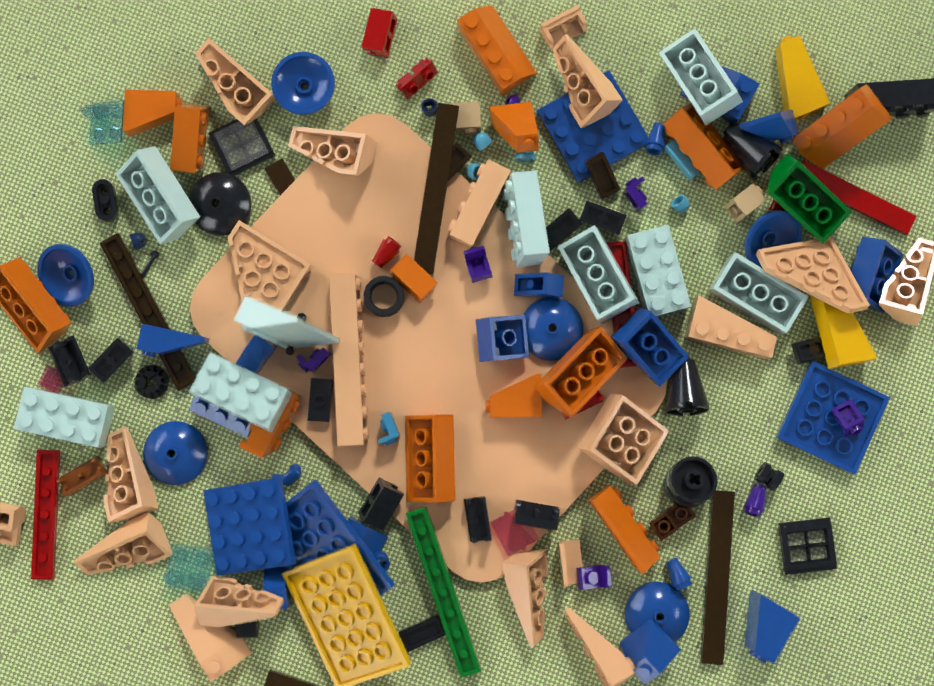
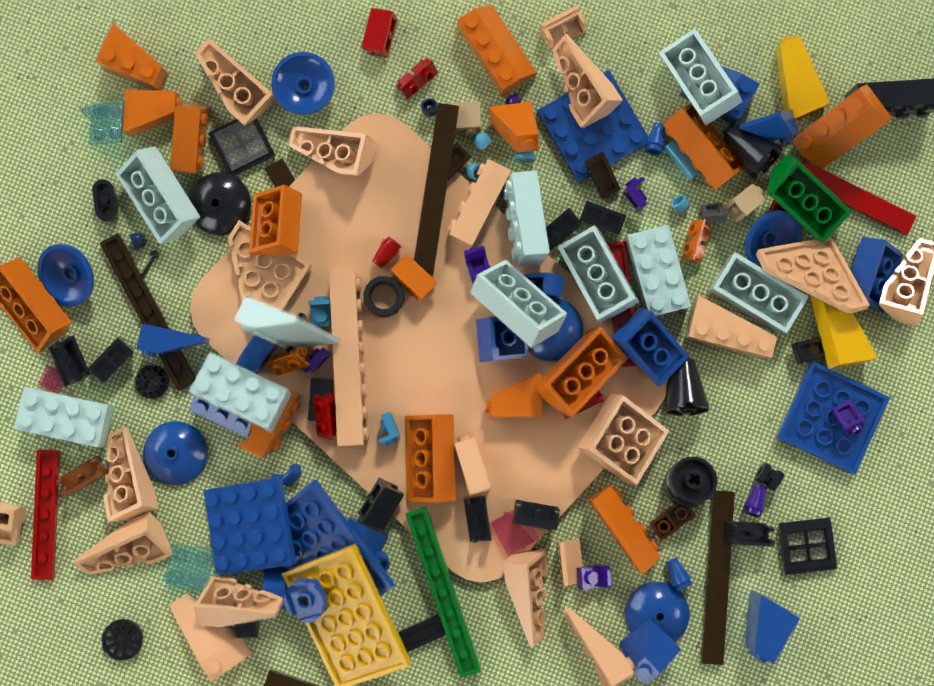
(122, 639): none -> black wheel
(127, 59): none -> orange wedge
(275, 222): none -> orange slope
(288, 361): none -> orange hinge
(313, 591): none -> blue plate
(320, 312): none -> dark azure bracket
(325, 423): none -> red hinge
(472, 465): none -> light nougat slope
(518, 303): none -> light aqua brick
(698, 233): none -> orange hinge
(713, 213): none -> dark grey tile
(748, 534): none -> black hinge

